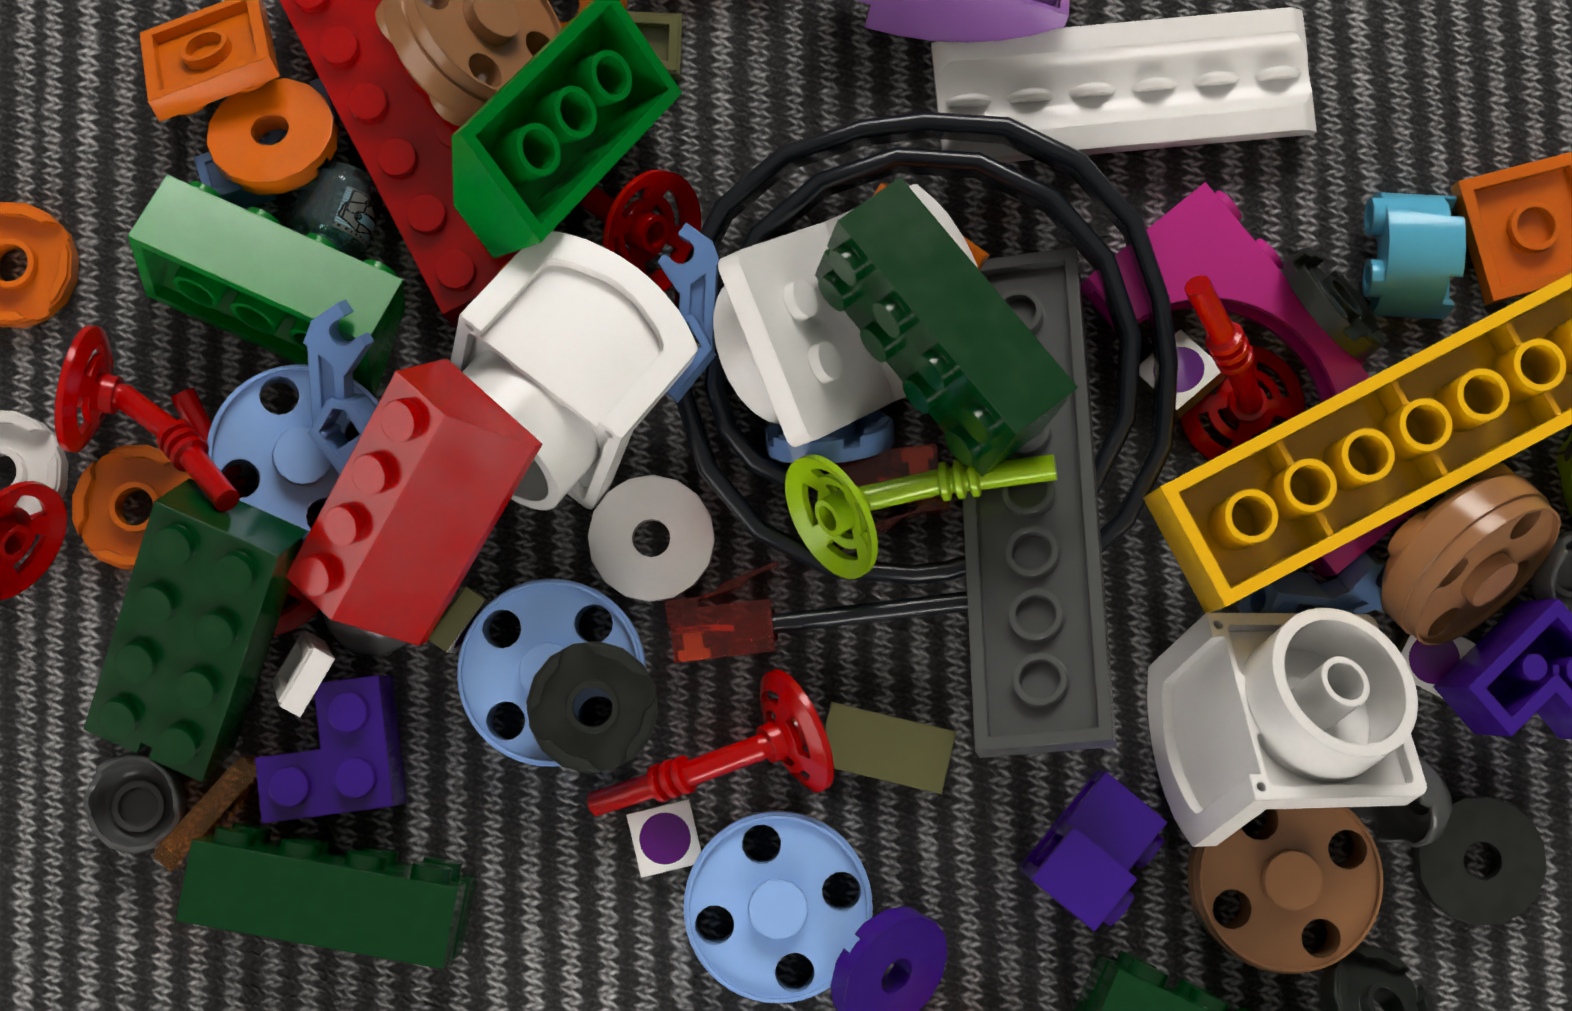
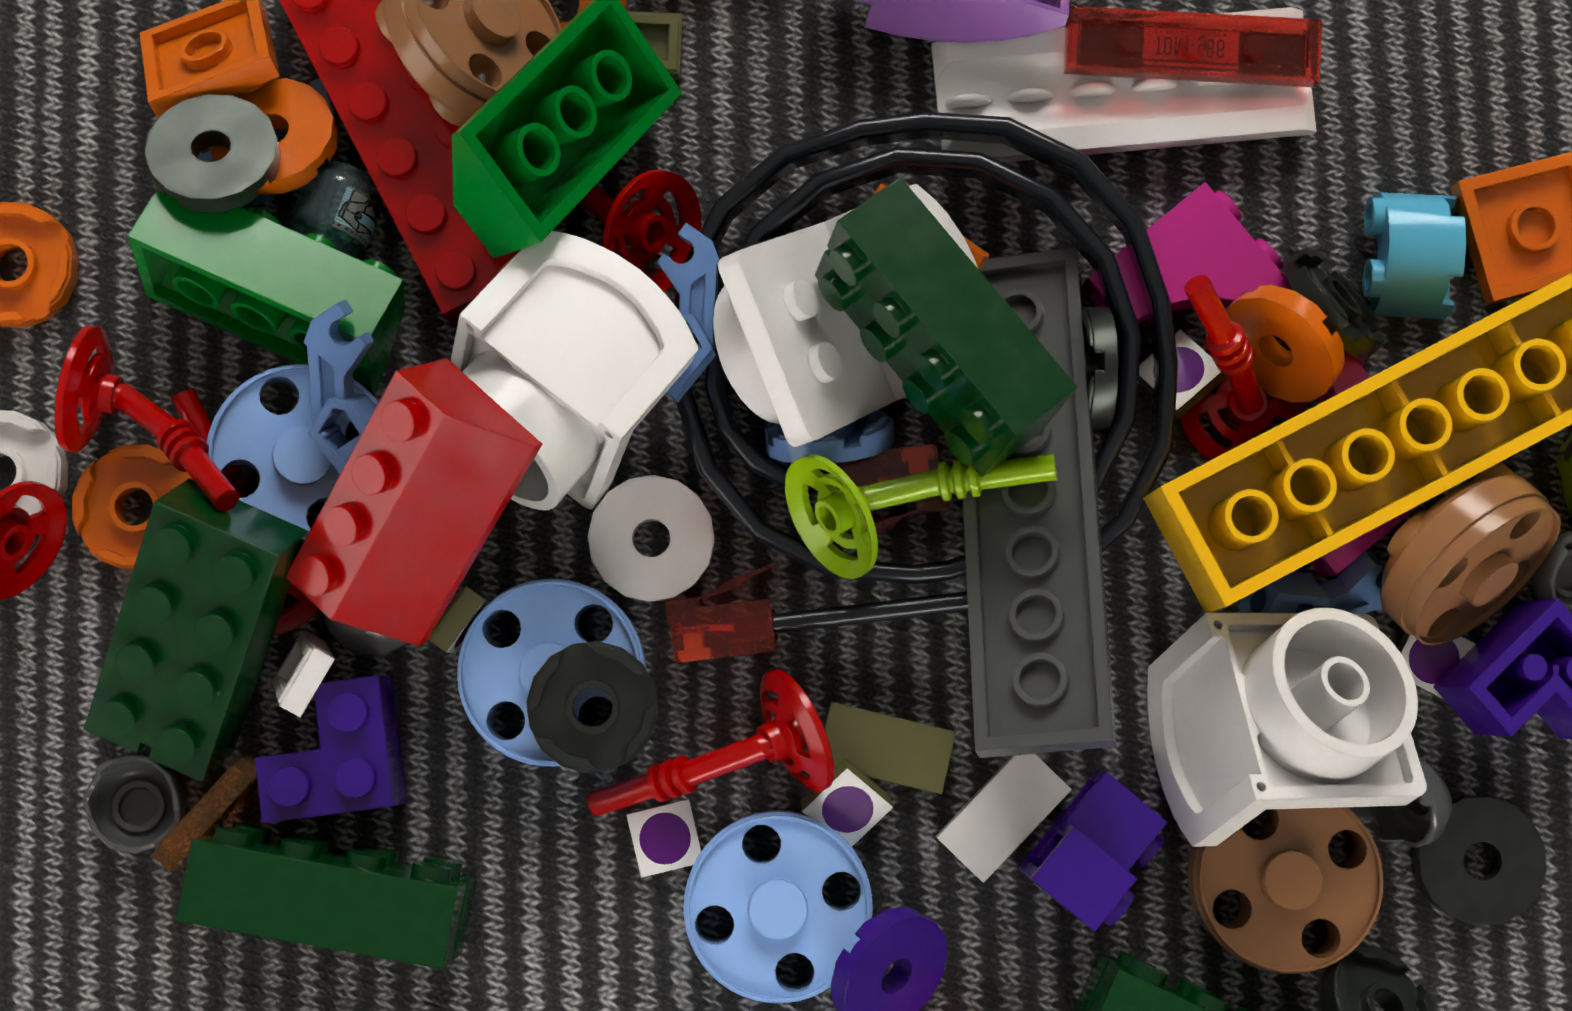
(208, 122): none -> pearl dark grey tile
(849, 804): none -> tile
(1003, 814): none -> white tile
(1101, 366): none -> pearl dark grey tile
(1193, 46): none -> clear red tile
(1314, 356): none -> orange tile

